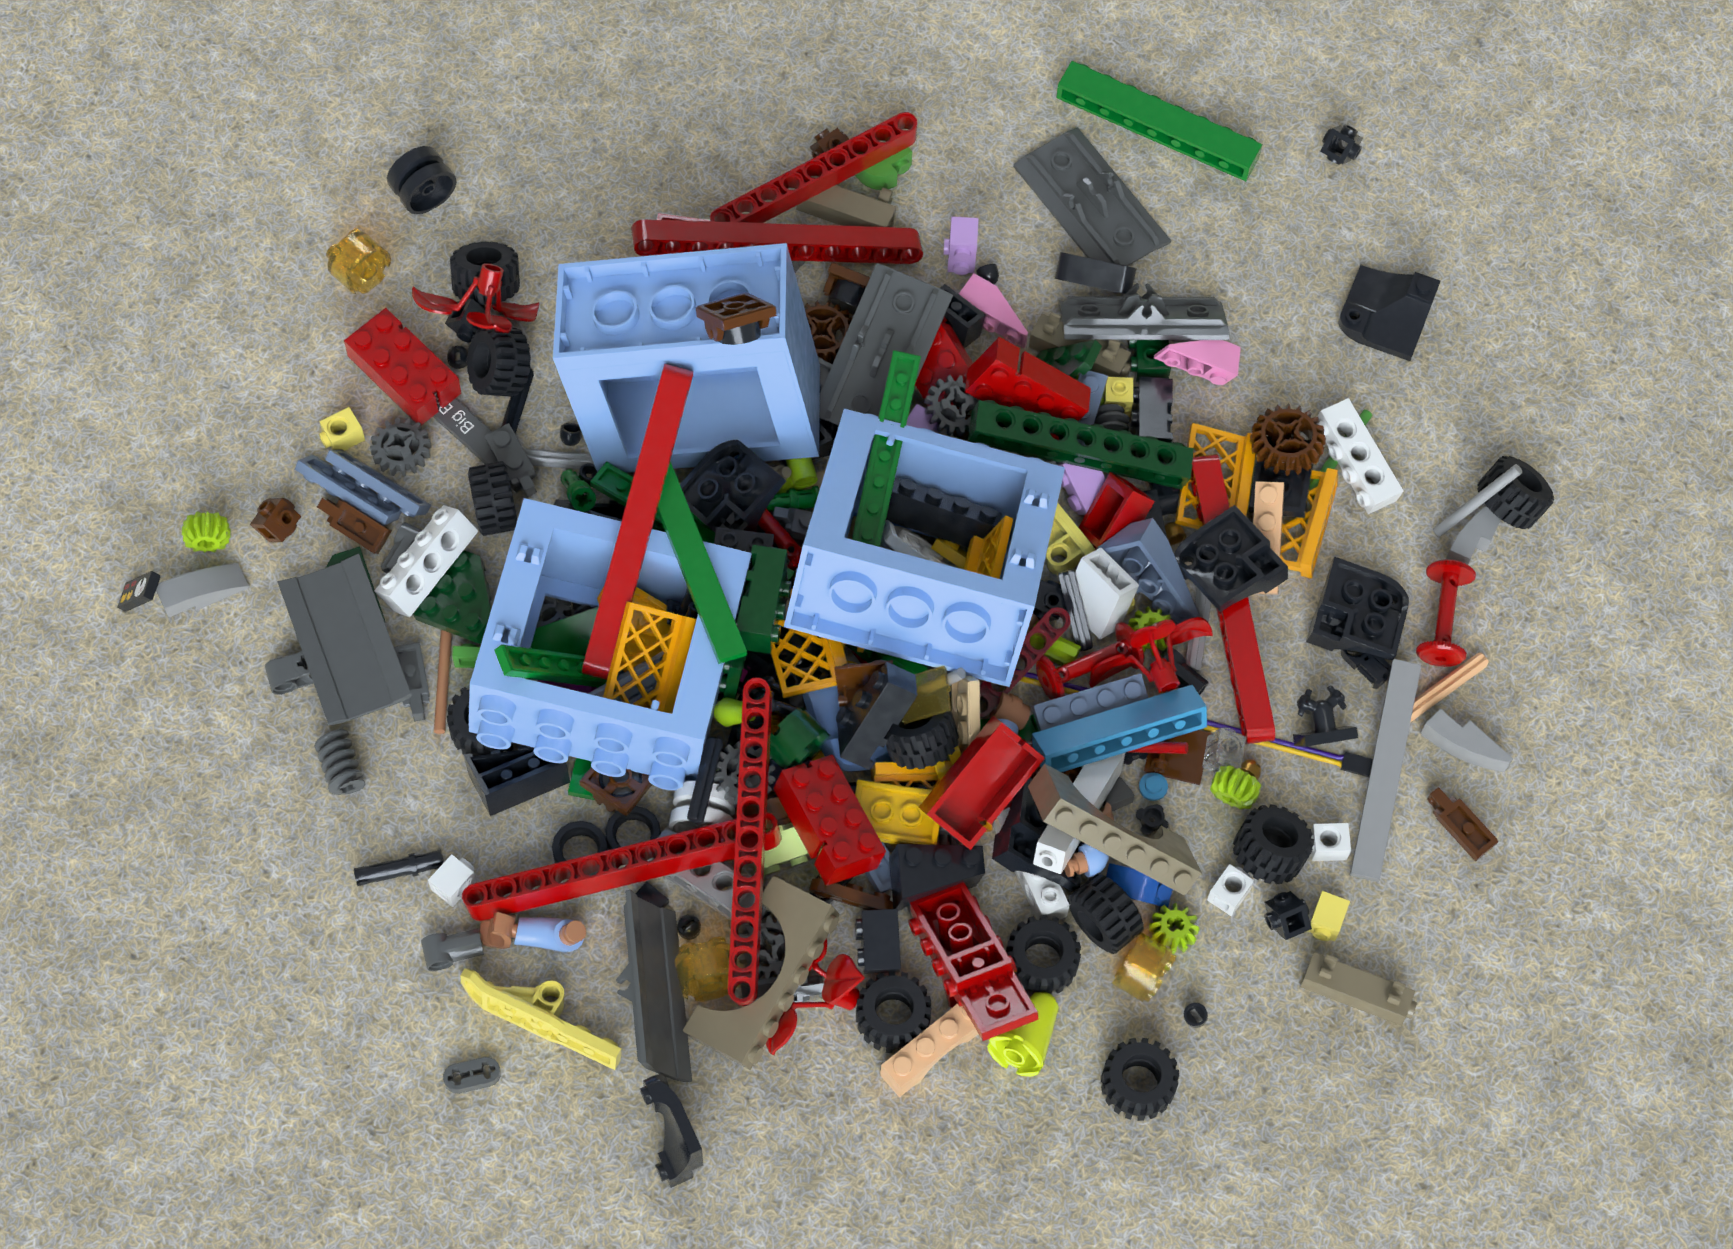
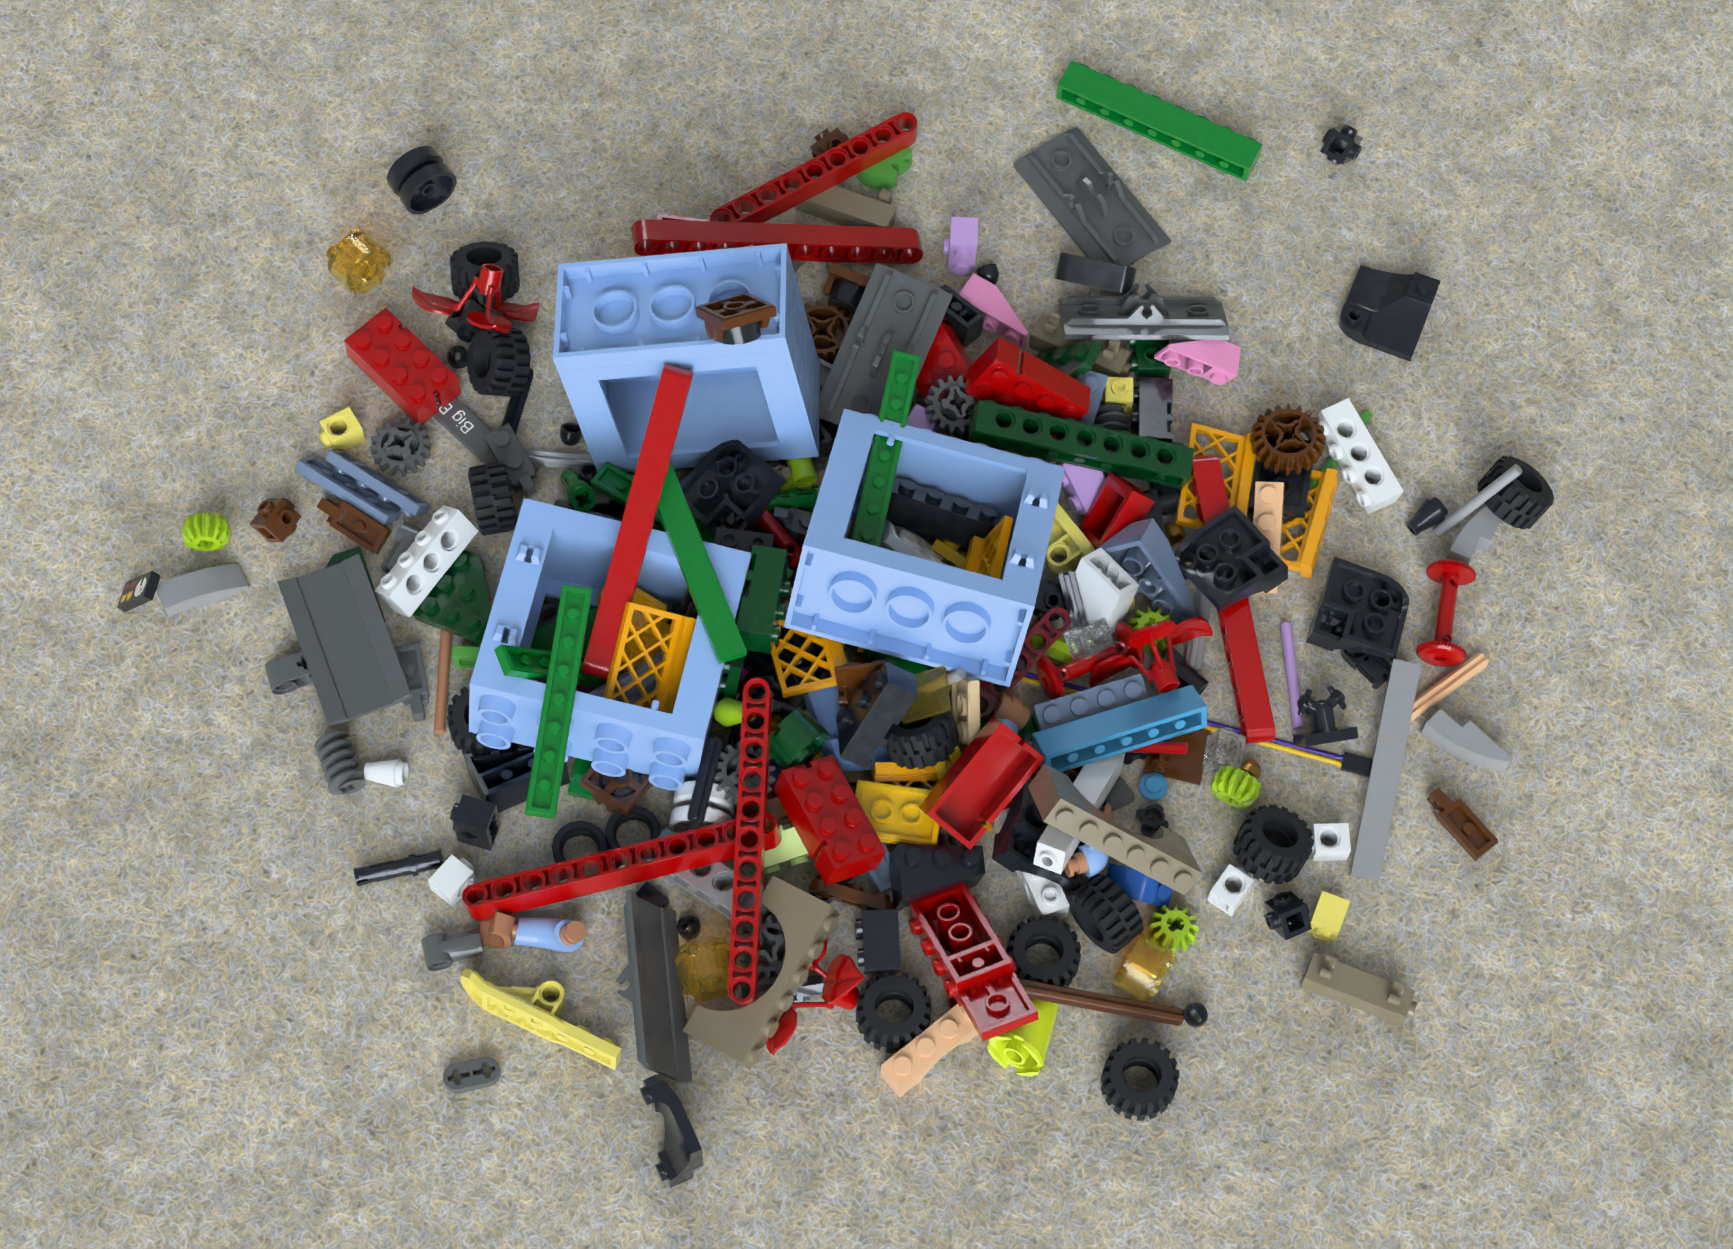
(387, 772): none -> white cone
(475, 822): none -> black brick
(558, 702): none -> green tile
(1088, 638): none -> clear brick
(1103, 1002): none -> reddish brown axle
(1291, 674): none -> lavender bar
(1428, 515): none -> black cone

